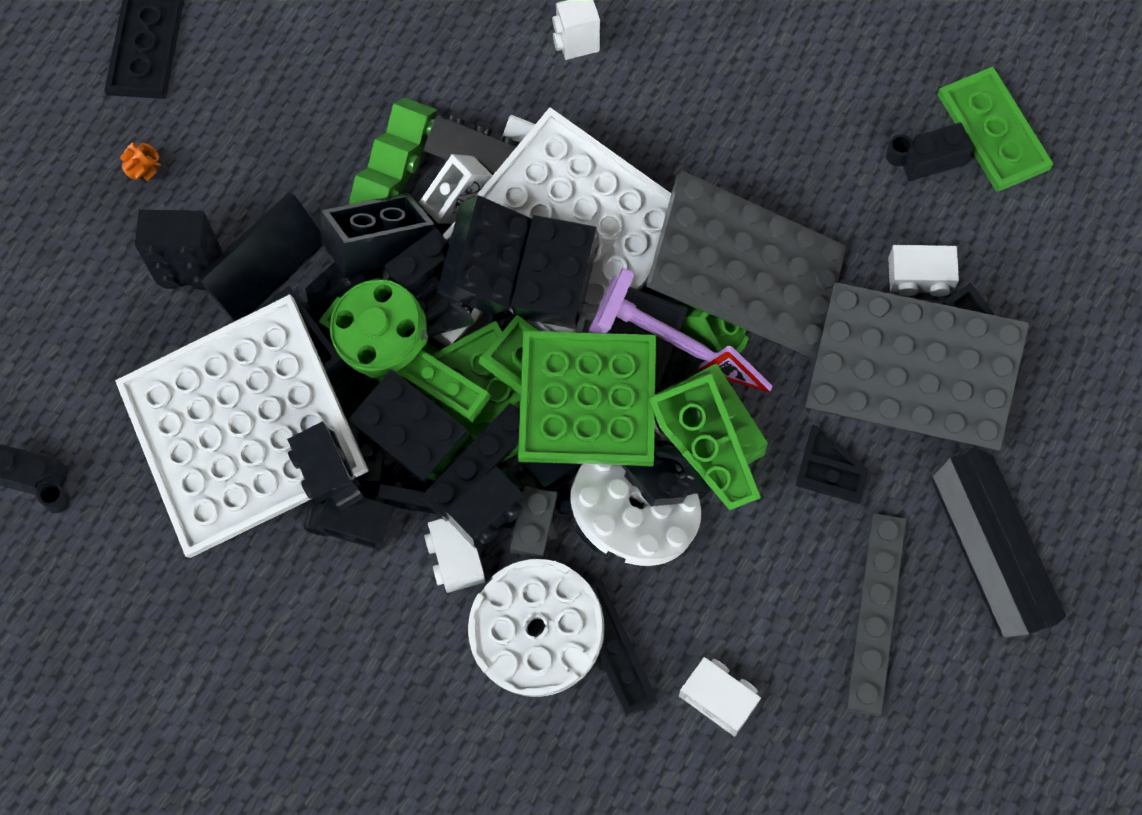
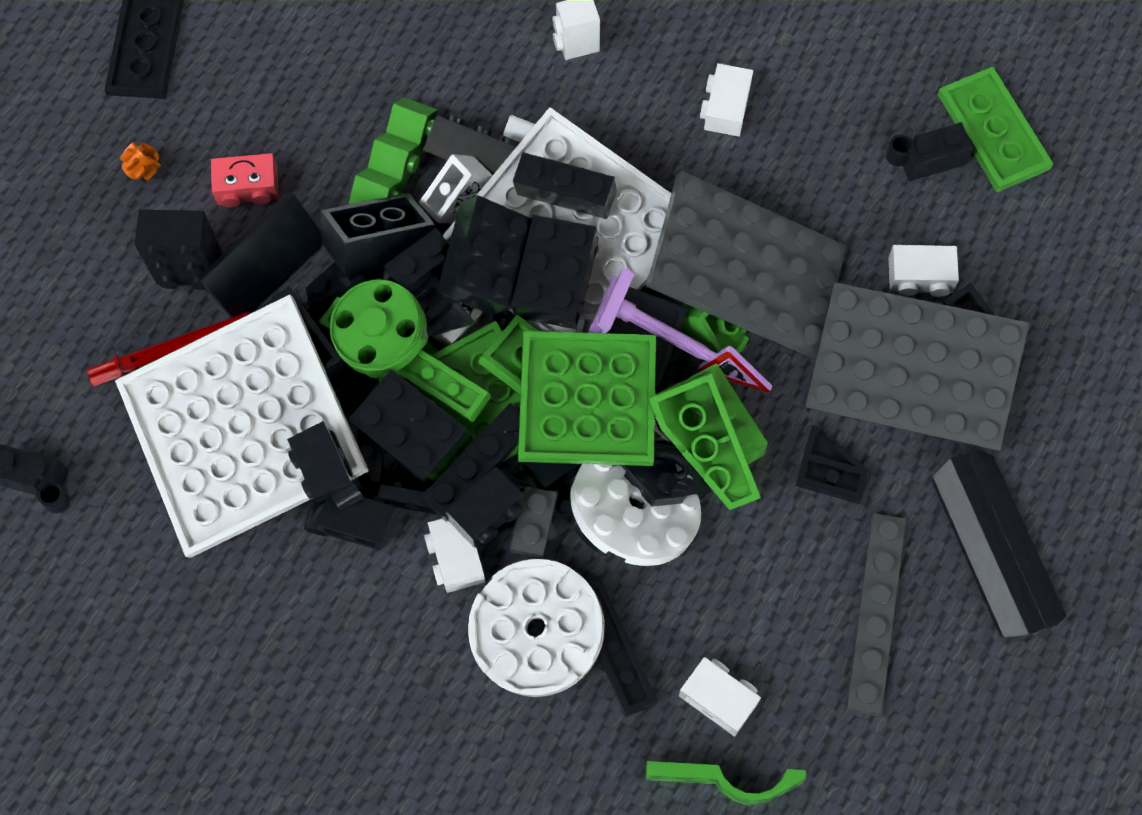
(128, 363): none -> red axle
(244, 180): none -> coral brick
(565, 185): none -> black brick
(713, 775): none -> bright green piece
(727, 99): none -> white brick

